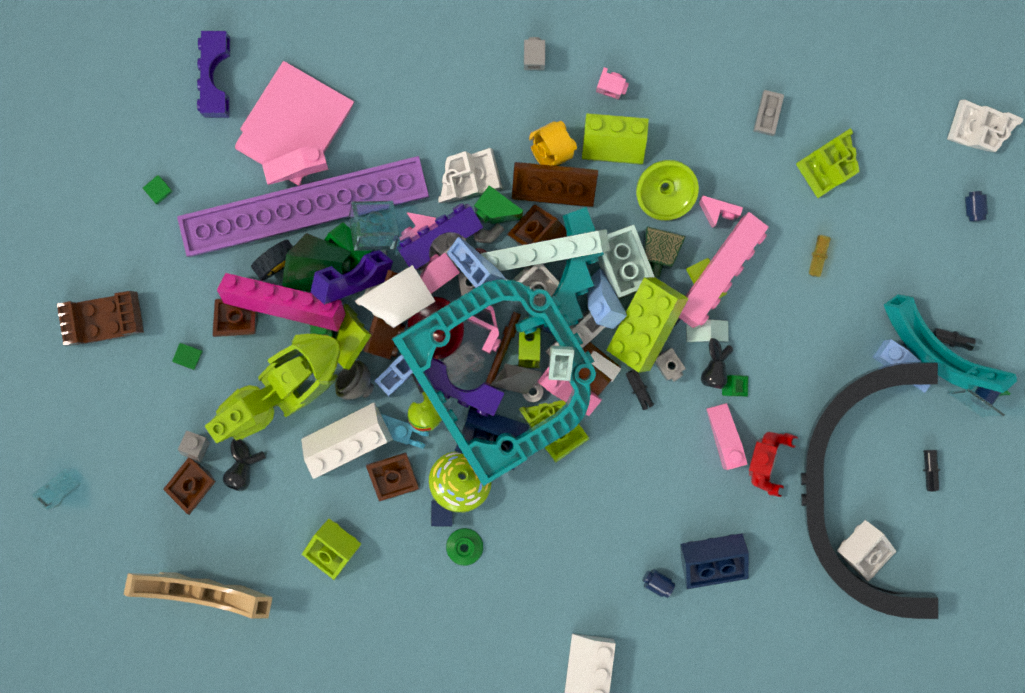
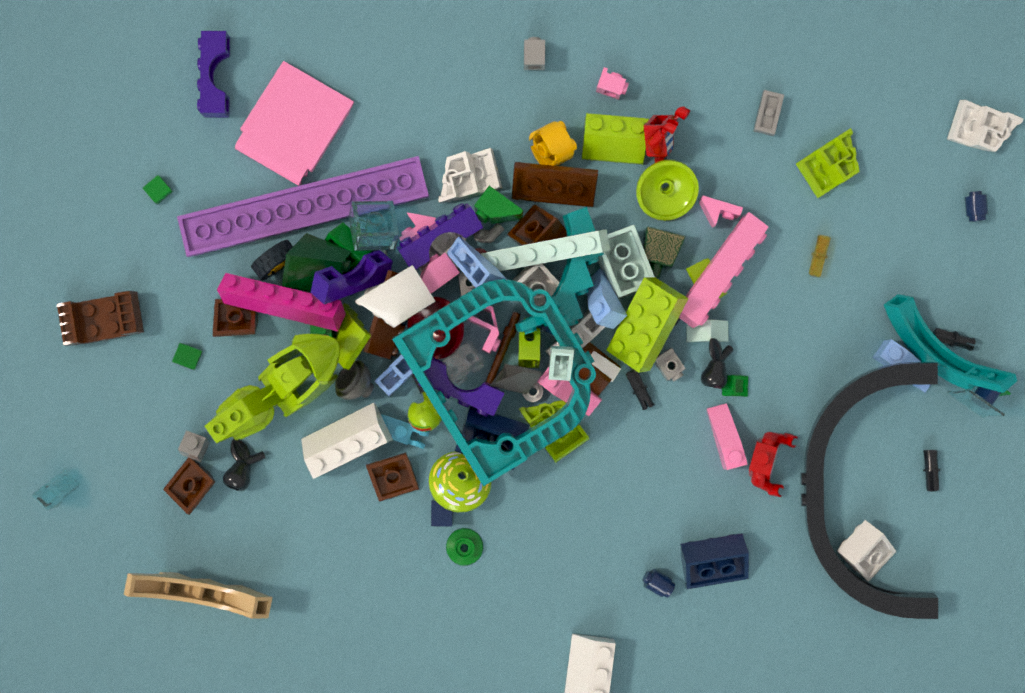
(296, 164): bright pink slope -> none
(331, 548): lime slope -> none
(660, 133): none -> red torso

